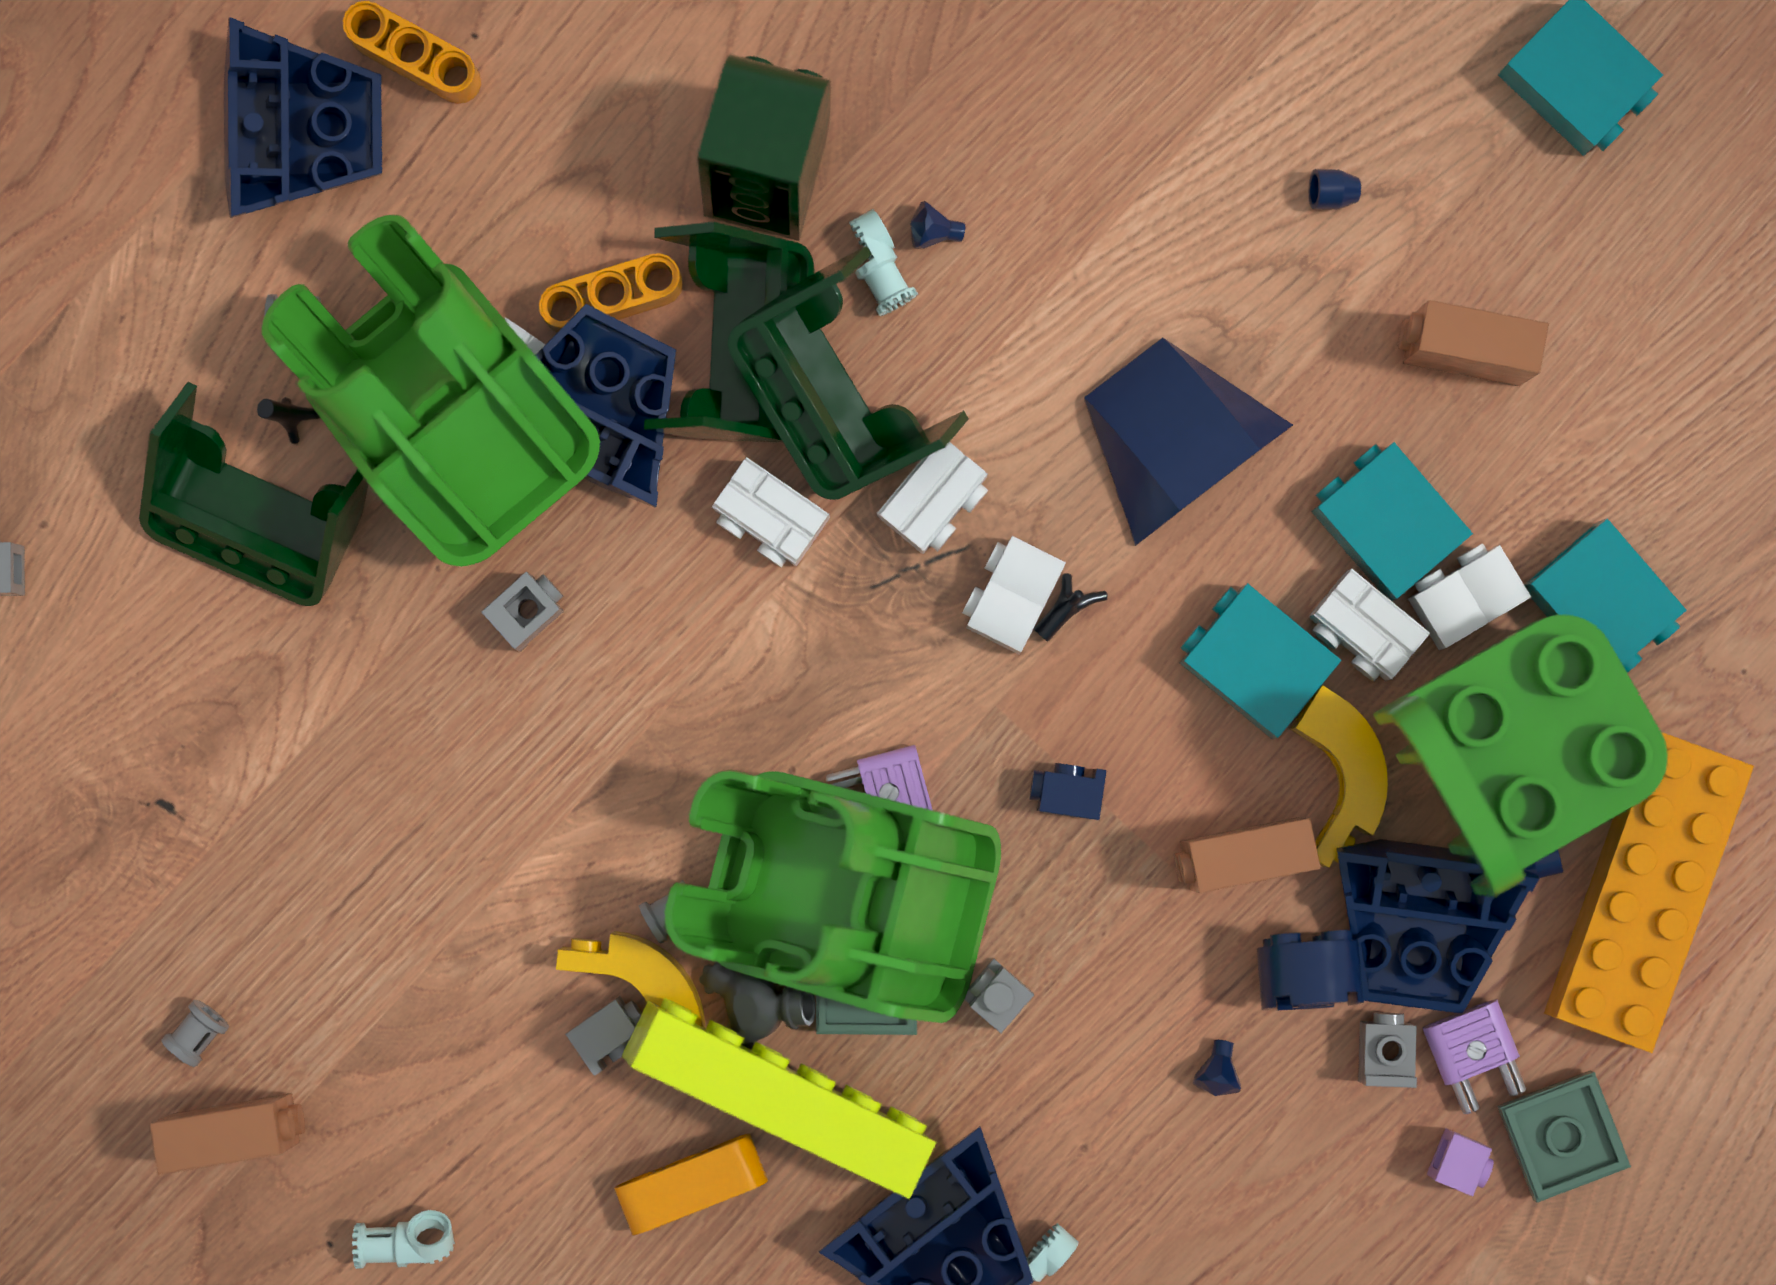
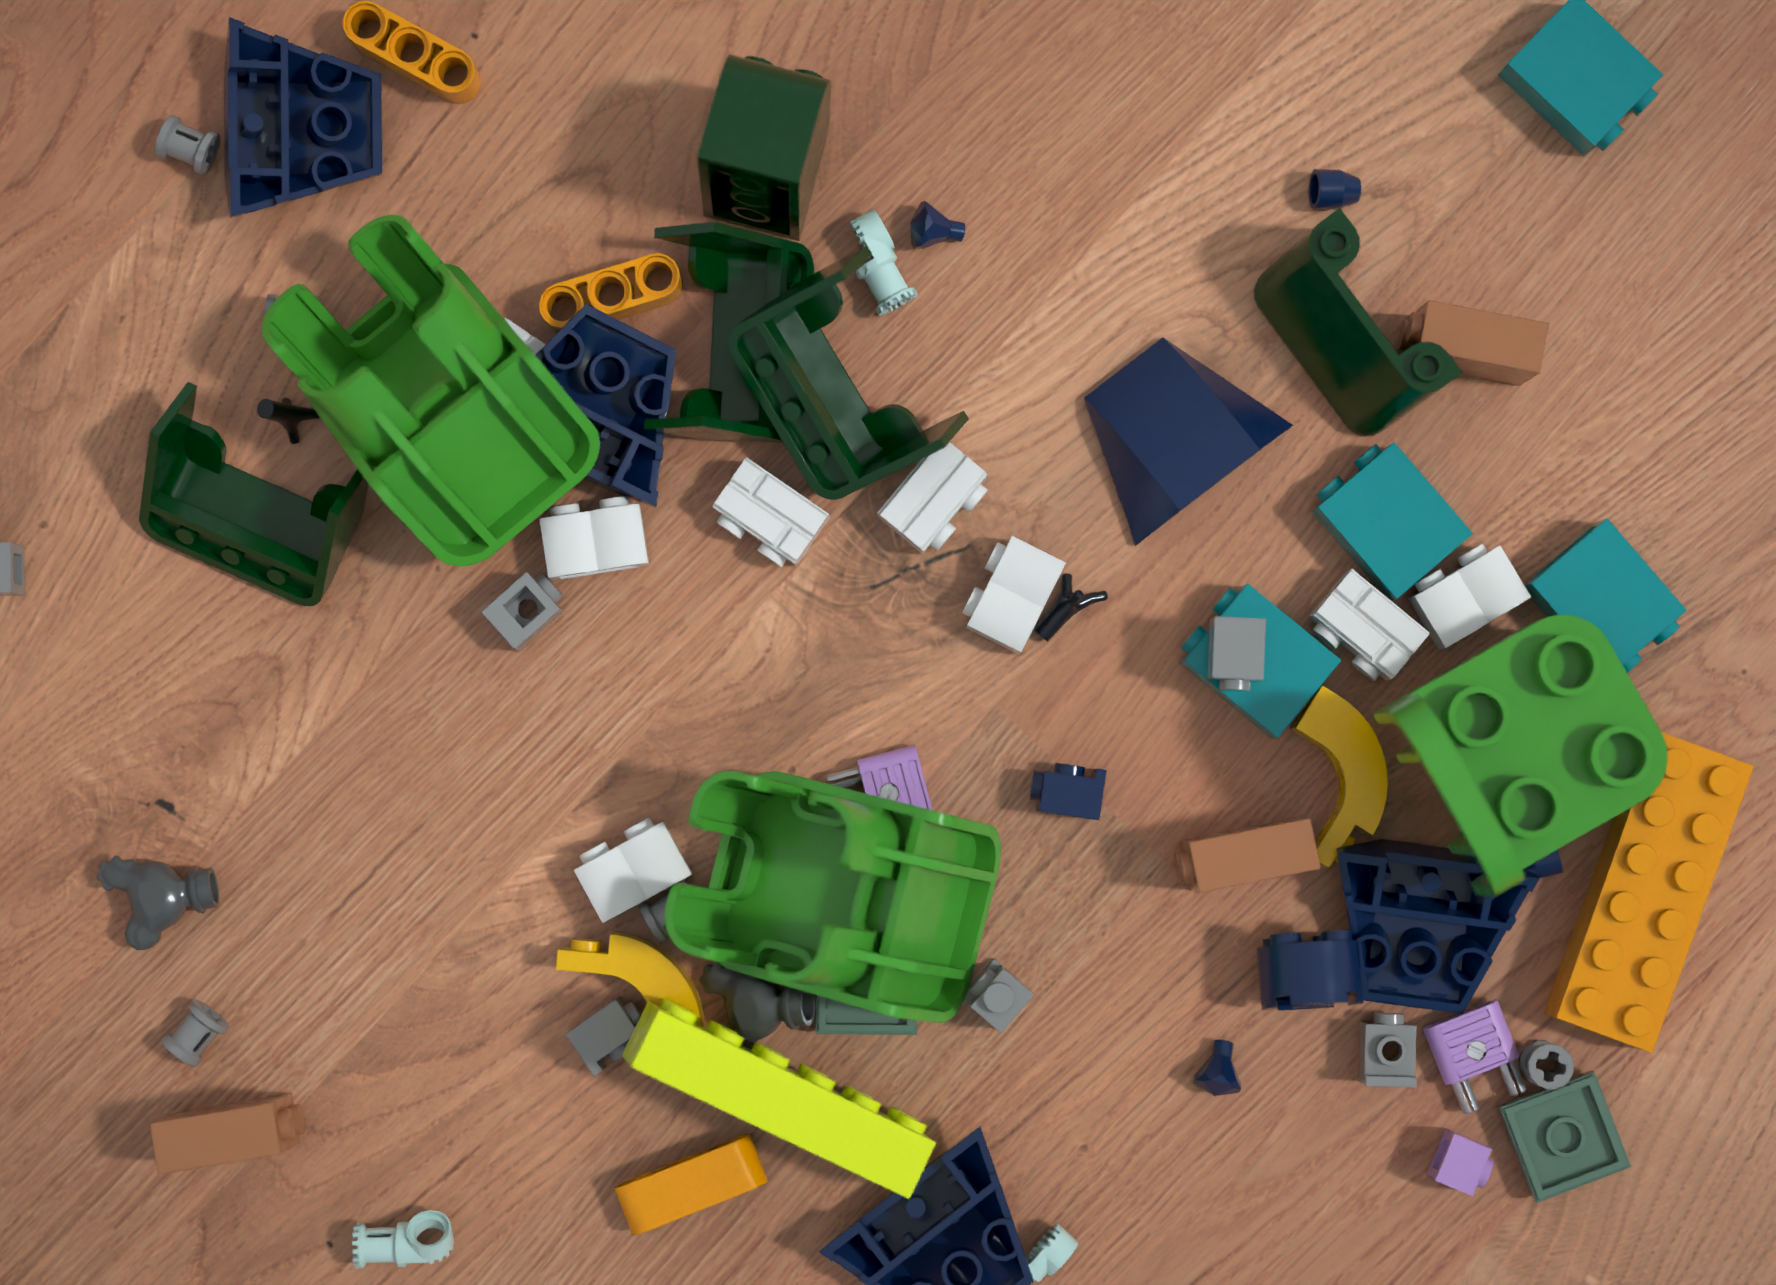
(157, 895): none -> dark grey animal
(187, 144): none -> light grey bush
(594, 540): none -> white brick
(633, 870): none -> white brick
(1236, 651): none -> light grey brick
(1339, 339): none -> dark green windscreen
(1549, 1078): none -> light grey bush

